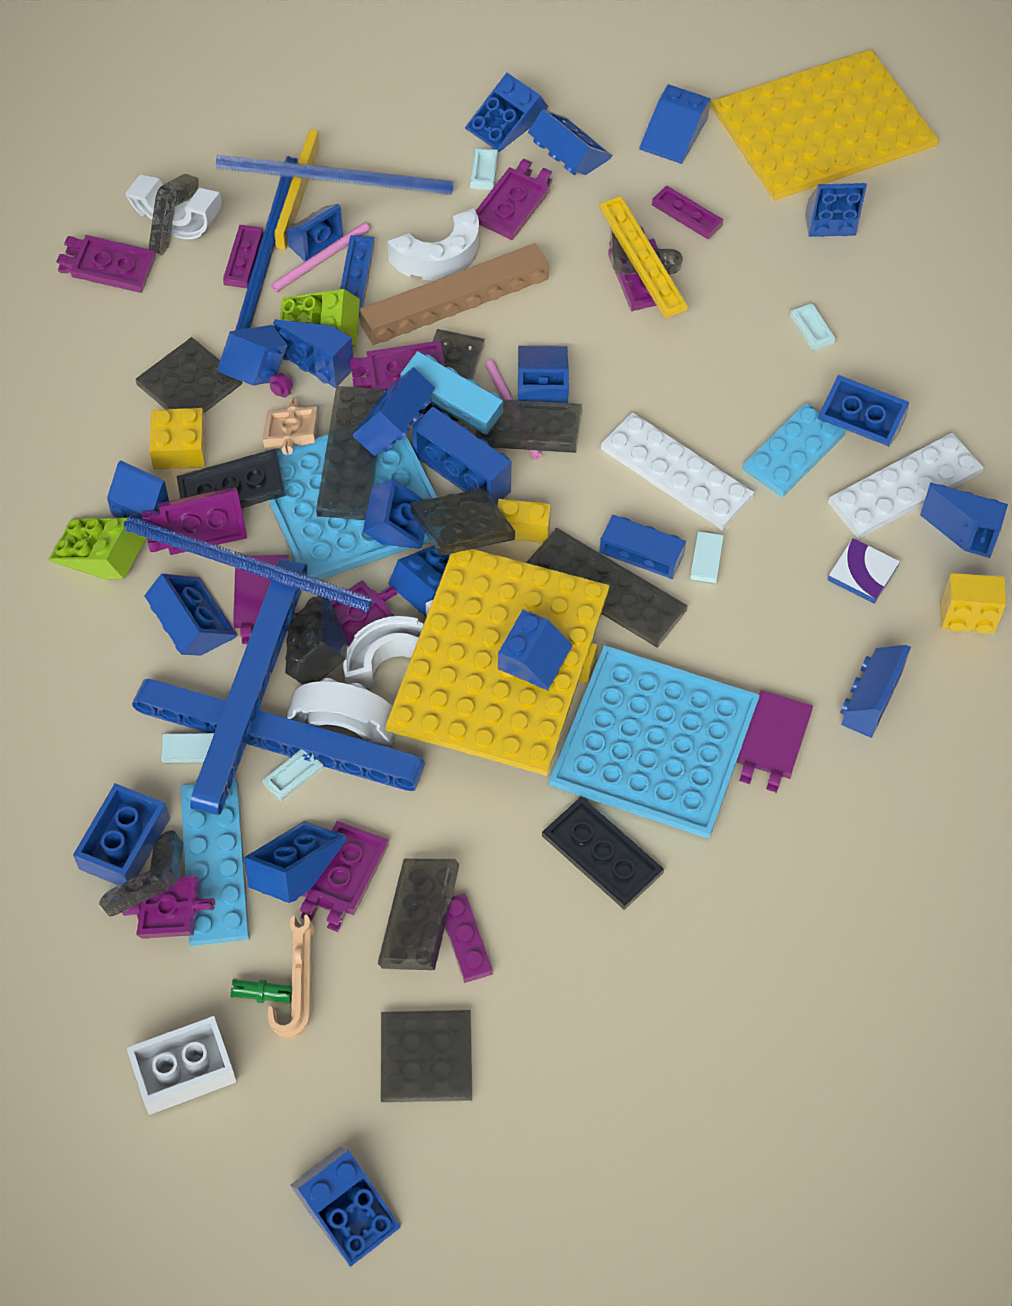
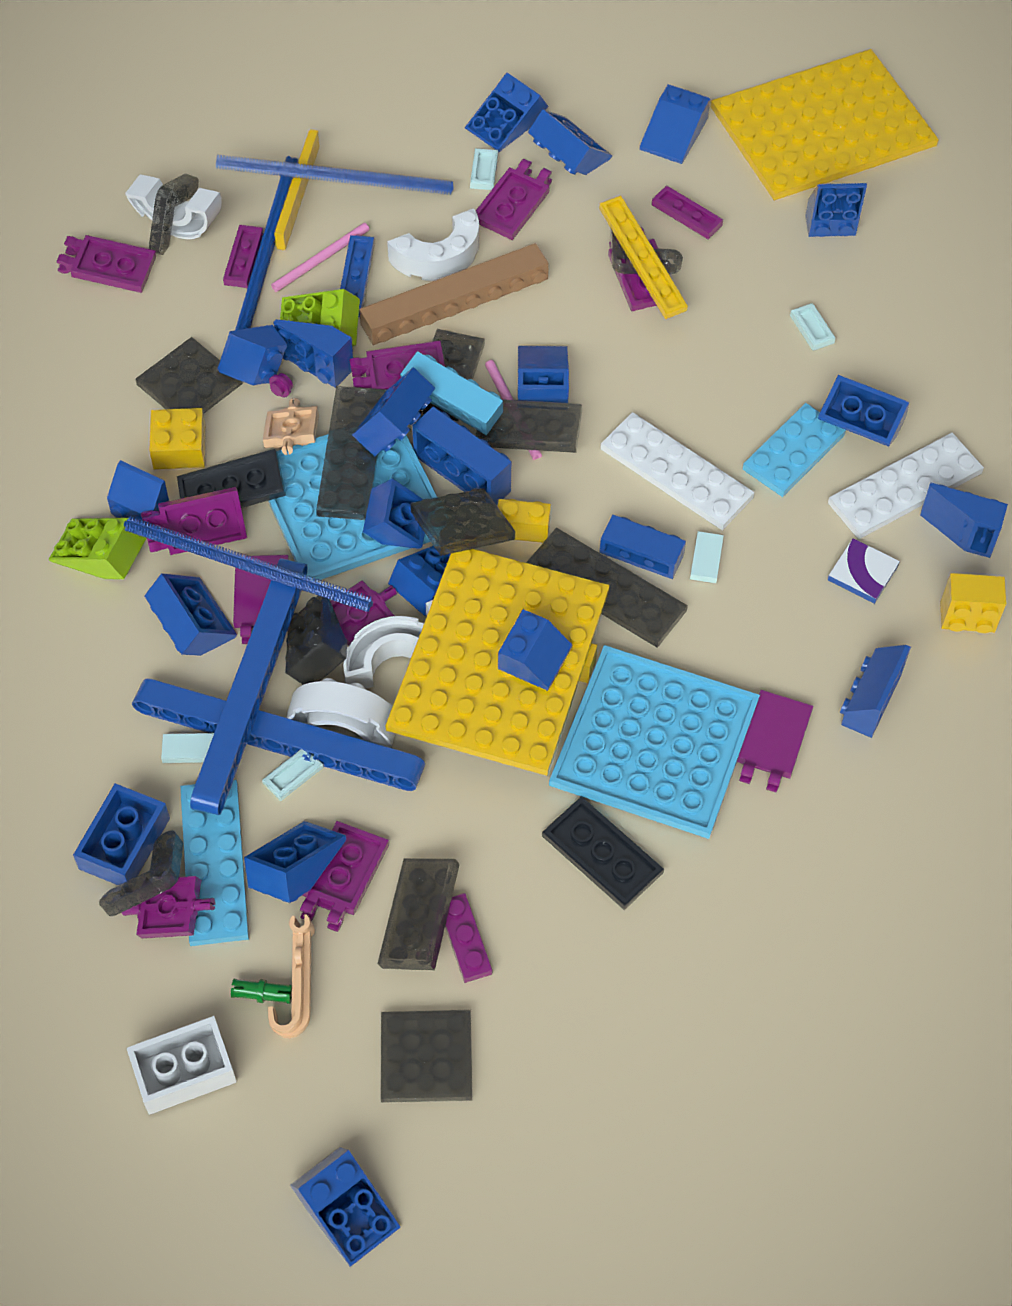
(316, 232): blue slope -> none

